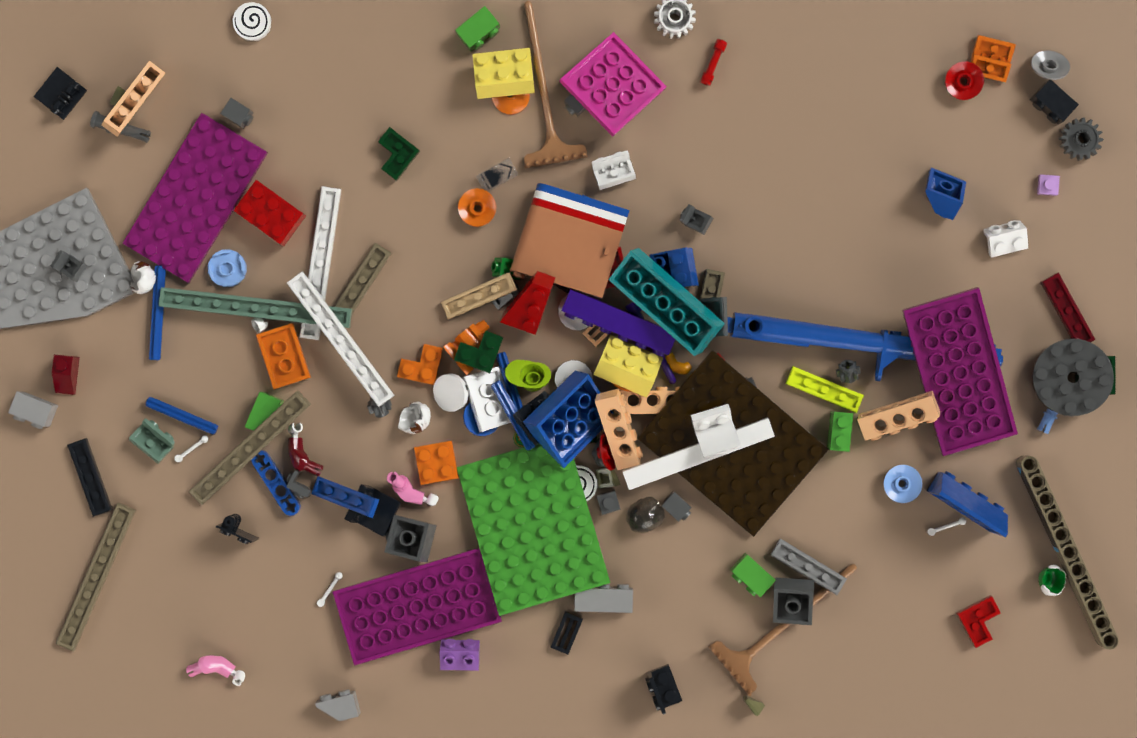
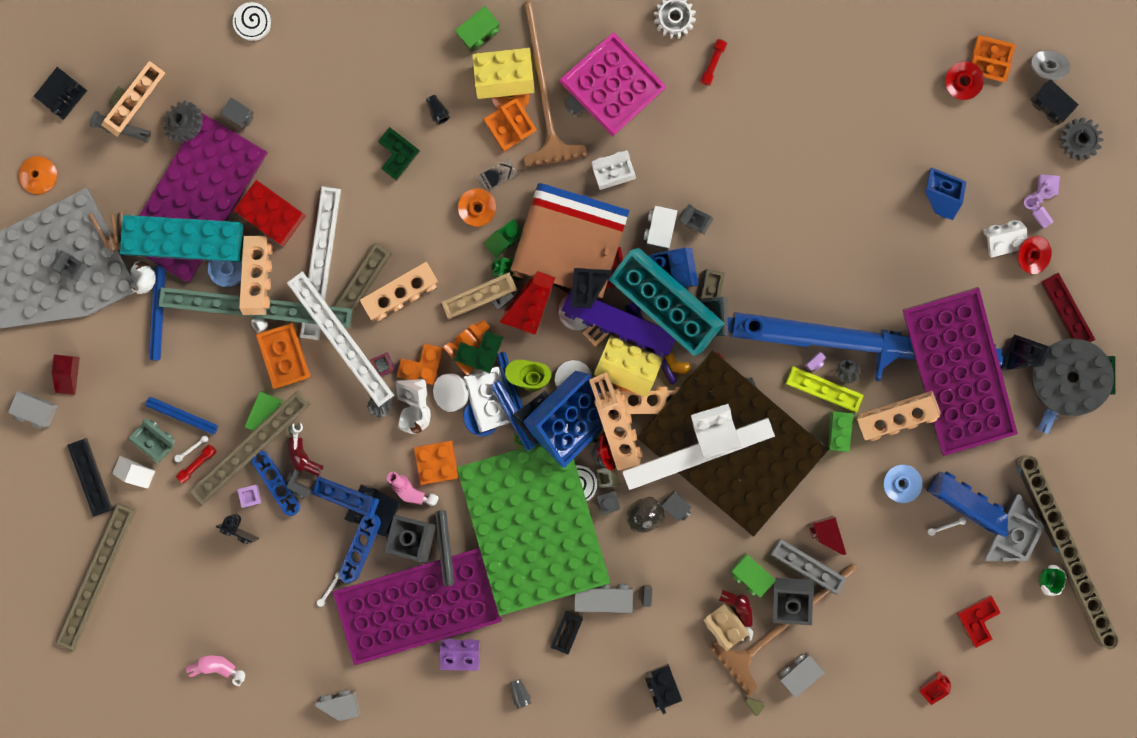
(46, 175): none -> orange dish
(114, 241): none -> medium nougat plant
(133, 472): none -> white slope
(181, 238): none -> teal brick
(183, 122): none -> dark grey gear
(208, 452): none -> red bar
(249, 496): none -> lavender plate
(252, 247): none -> light nougat brick
(357, 546): none -> blue beam
(371, 301): none -> light nougat brick
(383, 364): none -> tile
(412, 392): none -> white slope
(437, 110): none -> black cone
(444, 548): none -> dark grey axle
(503, 238): none -> green slope
(509, 124): none -> orange slope
(520, 694): none -> dark grey cone
(587, 286): none -> black wing
(608, 405): none -> light nougat tile
(647, 596): none -> dark grey tile
(661, 227): none -> white brick
(726, 626): none -> tan bracket
(742, 607): none -> dark red arm
(800, 674): none -> light grey brick
(815, 362): none -> lavender plate
(828, 533): none -> dark red slope
(936, 688): none -> red bracket
(1022, 535): none -> light grey wing
(1024, 354): none -> black wing
(1032, 202): none -> lavender bar
(1040, 255): none -> red dish

